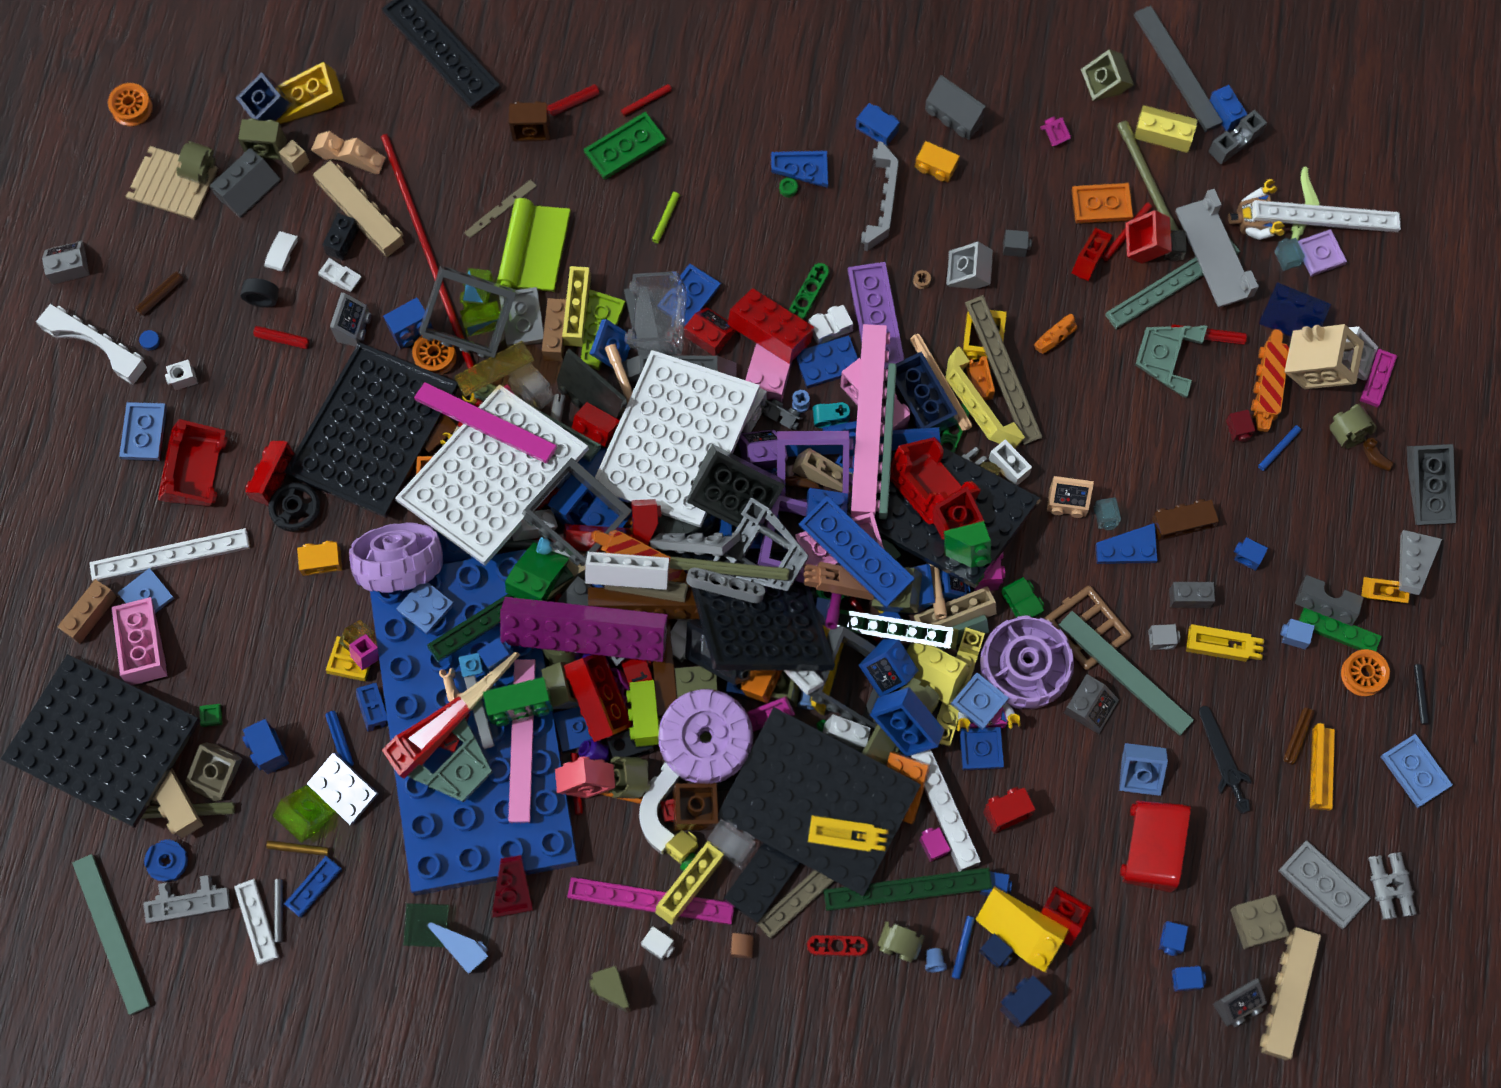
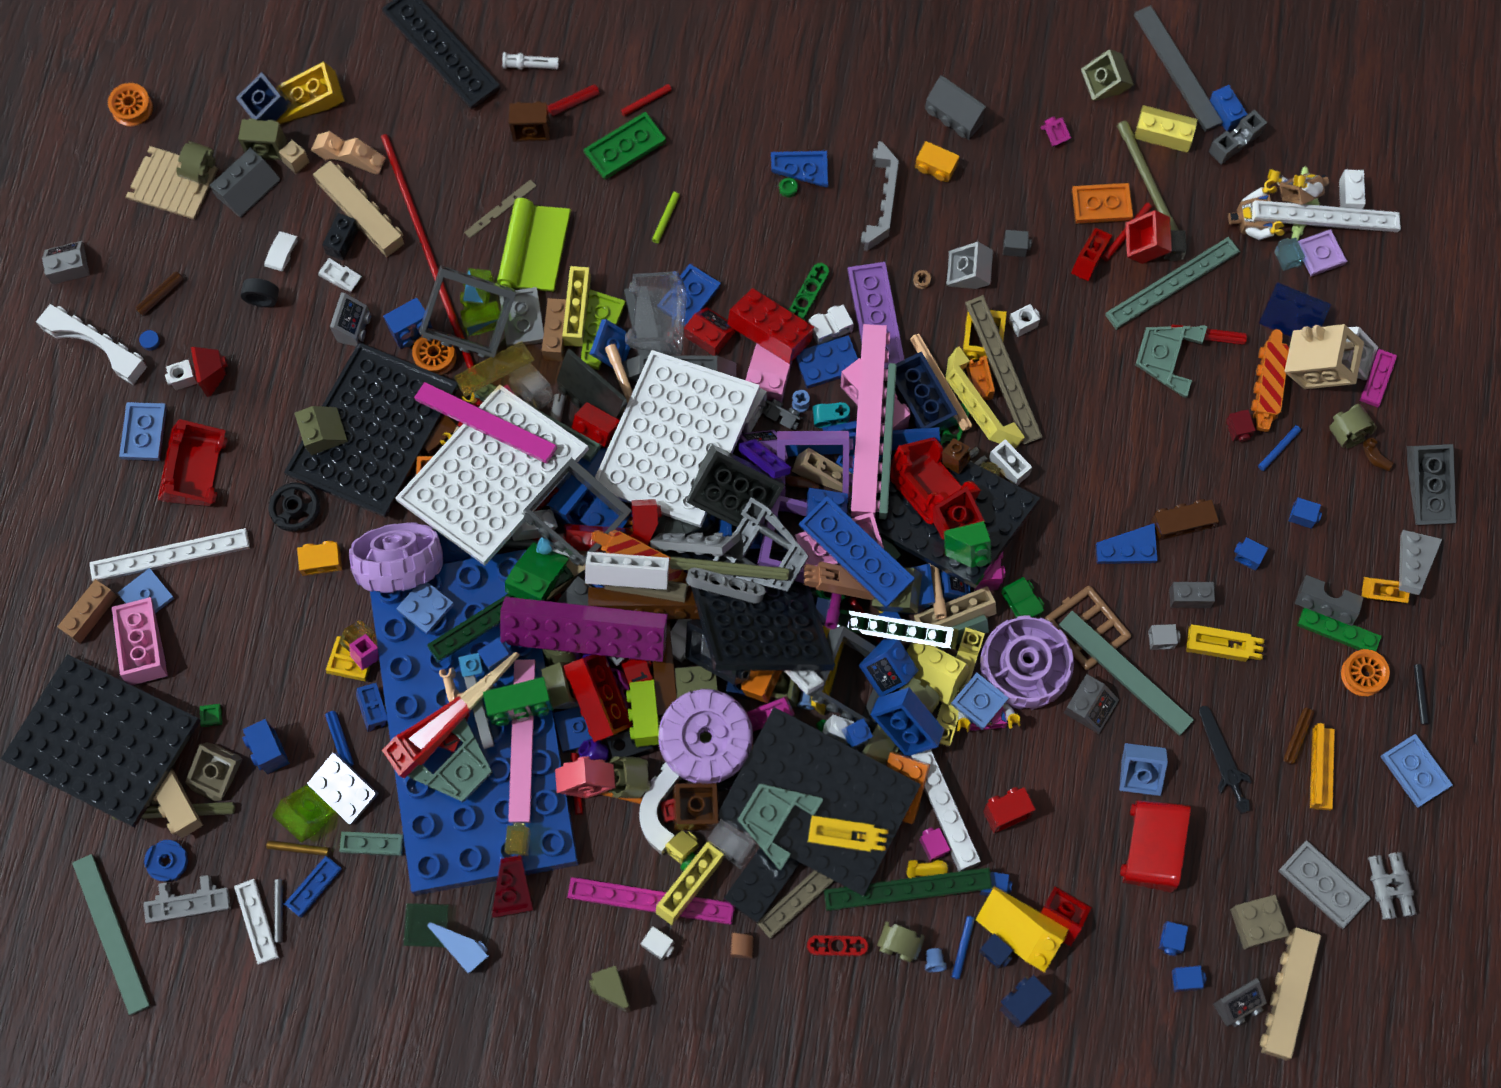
(209, 368): none -> red slope
(269, 472): red slope -> none
(281, 337): red axle -> none
(320, 428): none -> olive slope
(371, 843): none -> sand green tile
(517, 839): none -> clear yellow brick
(520, 61): none -> white pin
(764, 458): none -> dark purple plate
(767, 813): none -> sand green wing
(857, 733): none -> blue brick
(877, 124): blue brick -> none
(926, 869): none -> yellow piece
(956, 456): none -> reddish brown brick
(981, 748): blue plate -> none
(1021, 327): none -> white brick
(1056, 334): orange hinge -> none
(1069, 496): slope -> none
(1107, 513): clear light blue brick -> none
(1215, 251): light grey bracket -> none
(1297, 633): medium blue brick -> none
(1300, 188): none -> torso
(1305, 513): none -> blue brick
(1352, 189): none -> white brick

